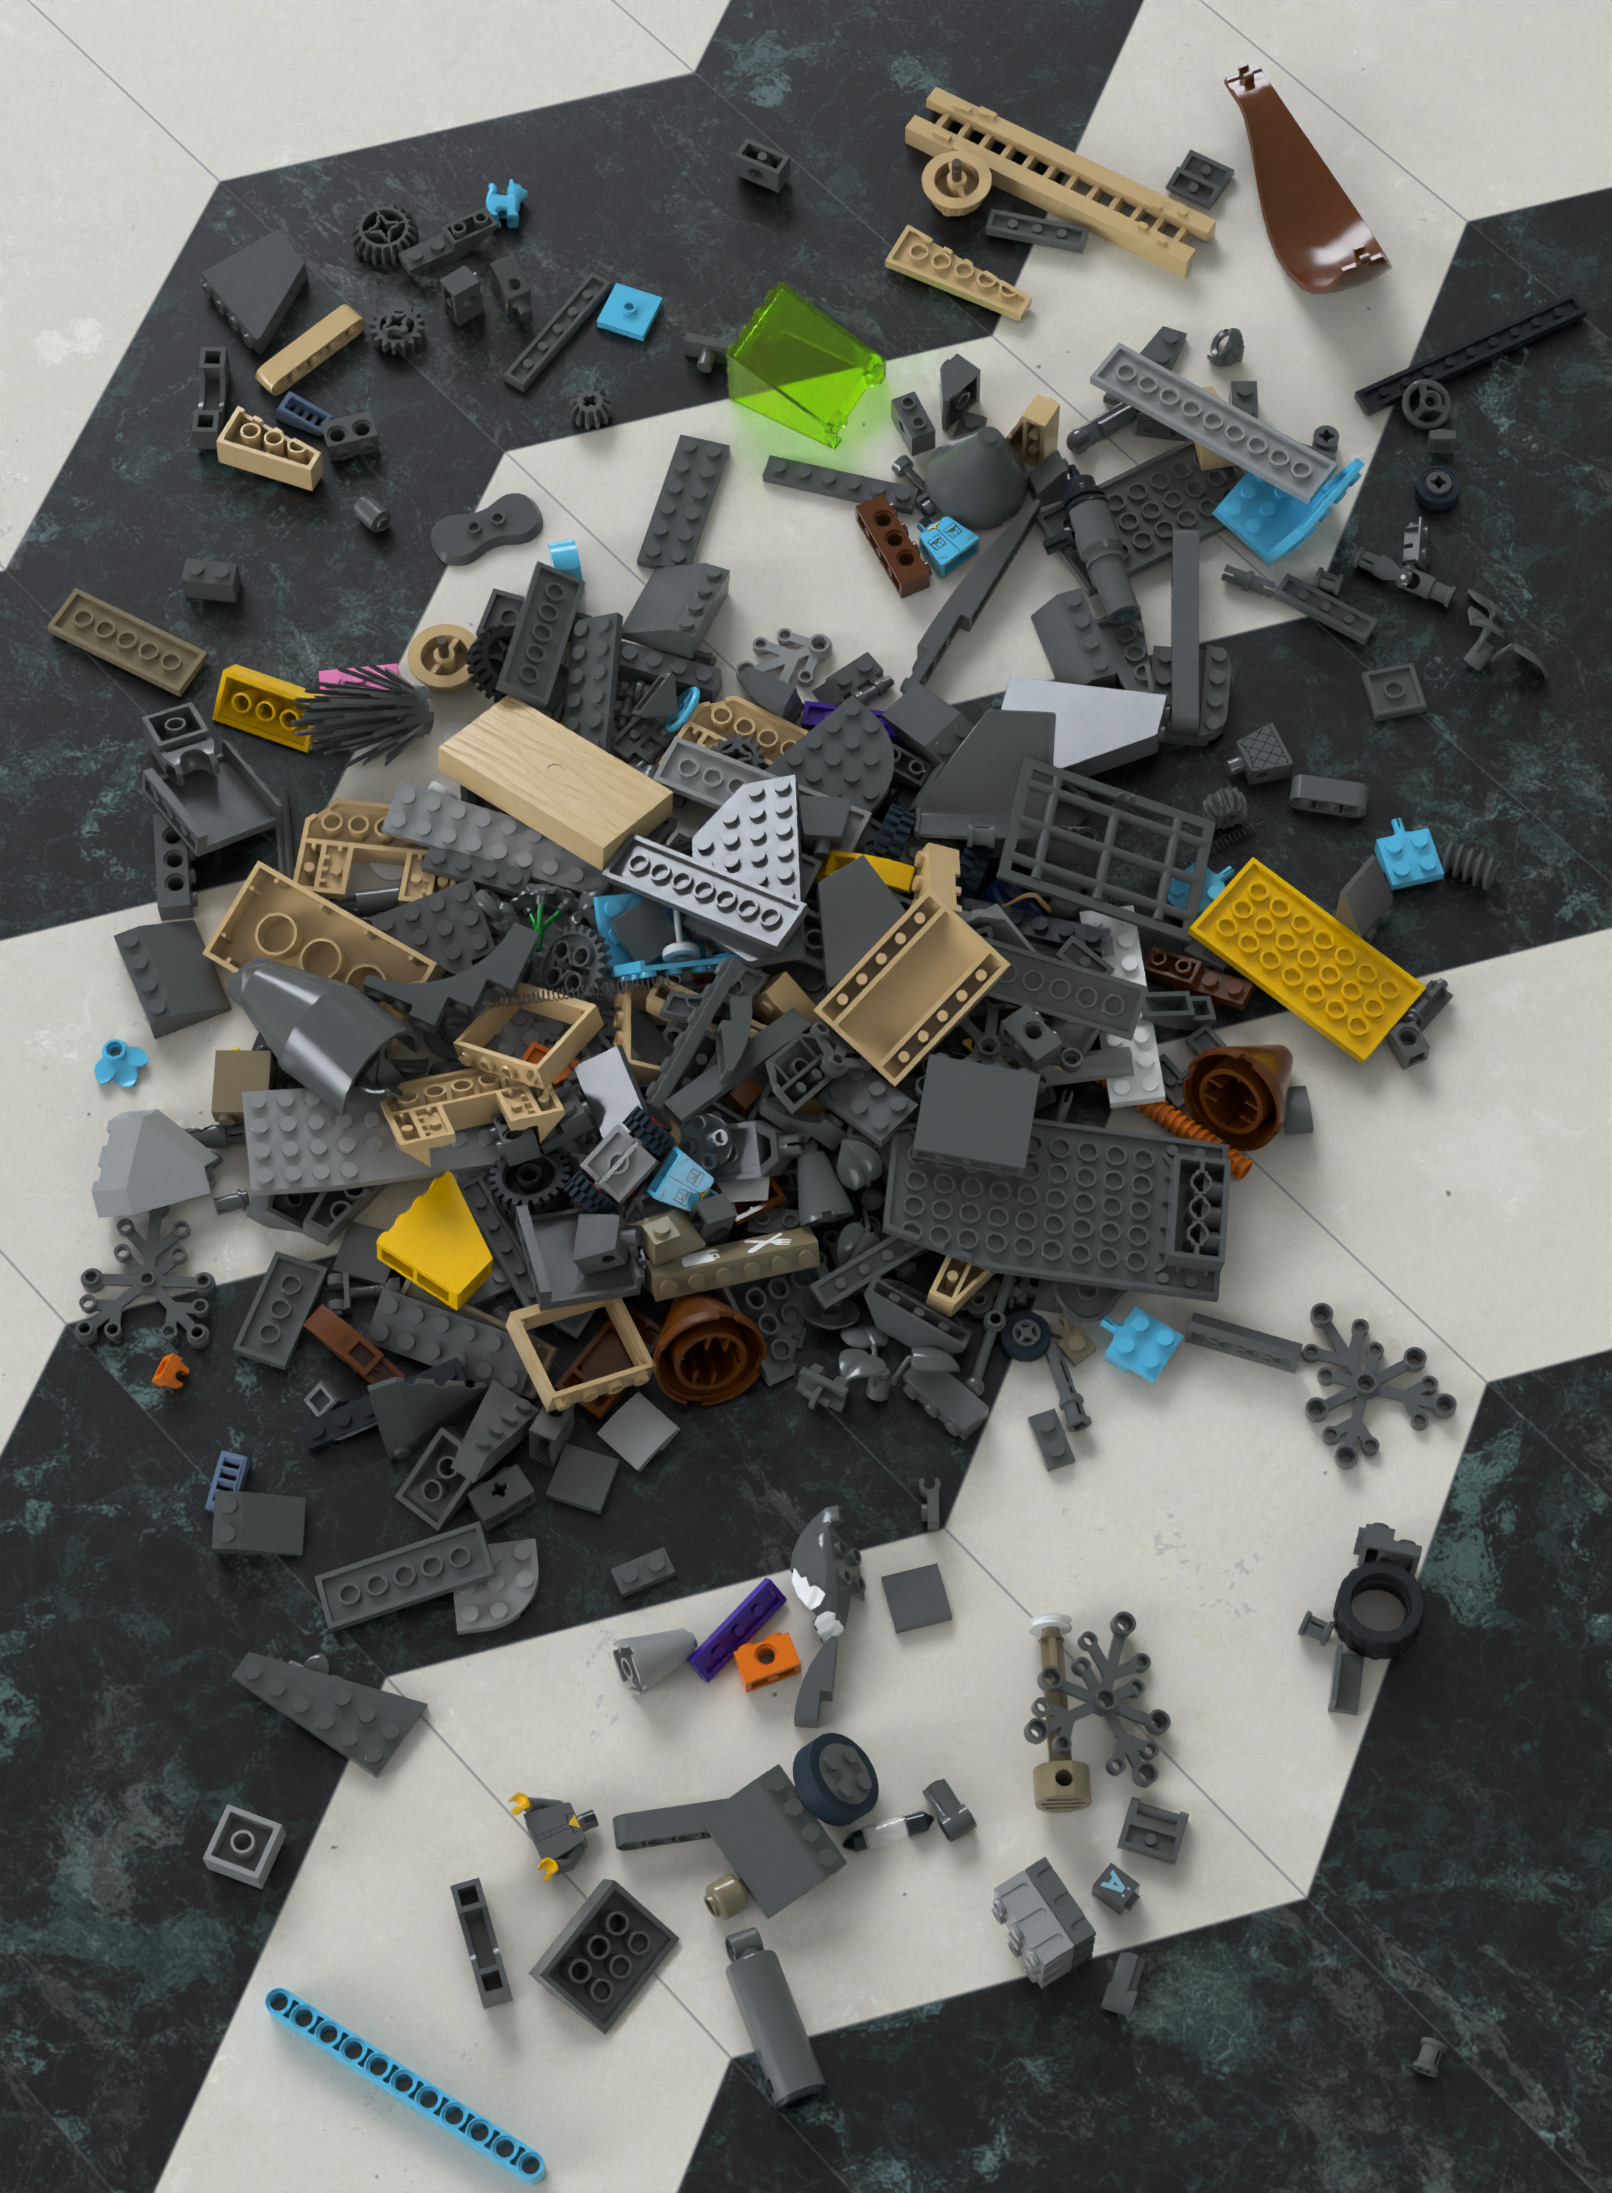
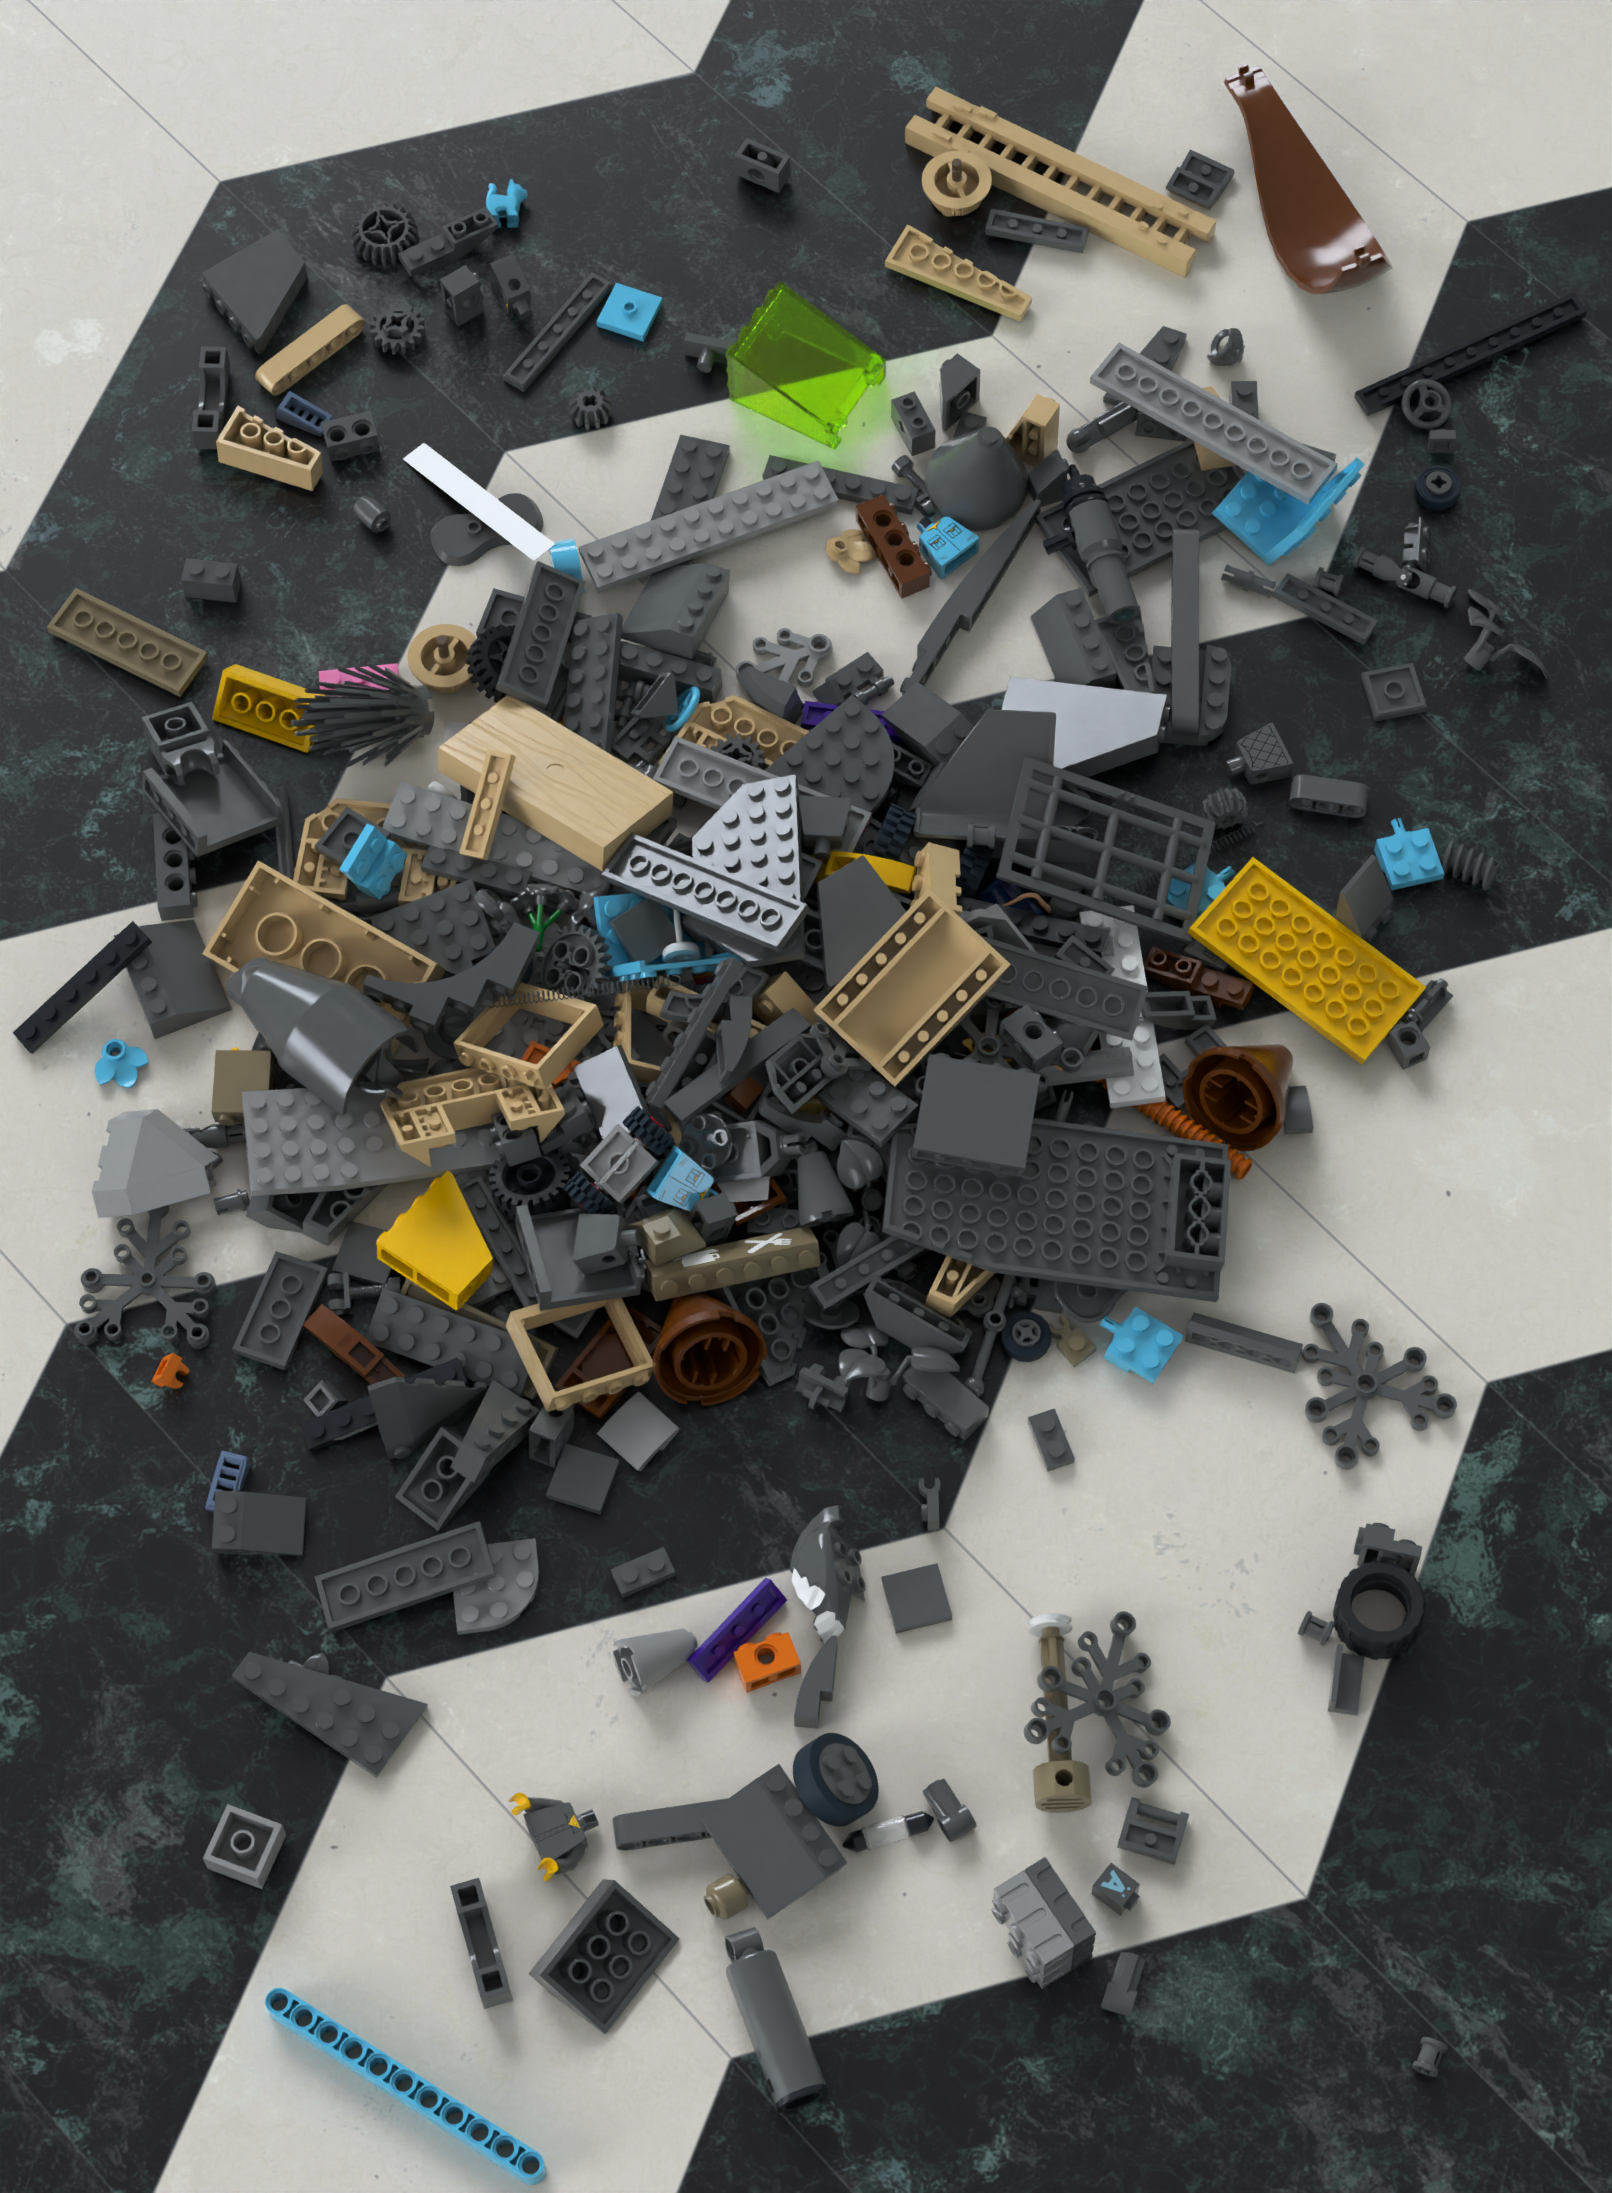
(82, 987): none -> black plate
(343, 834): none -> dark grey plate
(373, 862): none -> medium azure plate
(479, 501): none -> white sticker
(487, 804): none -> tan plate
(494, 1509): dark grey brick -> none
(708, 526): none -> light grey plate
(851, 552): none -> tan plate
(1070, 1400): dark grey pin -> none
(1323, 434): dark grey wheel -> none

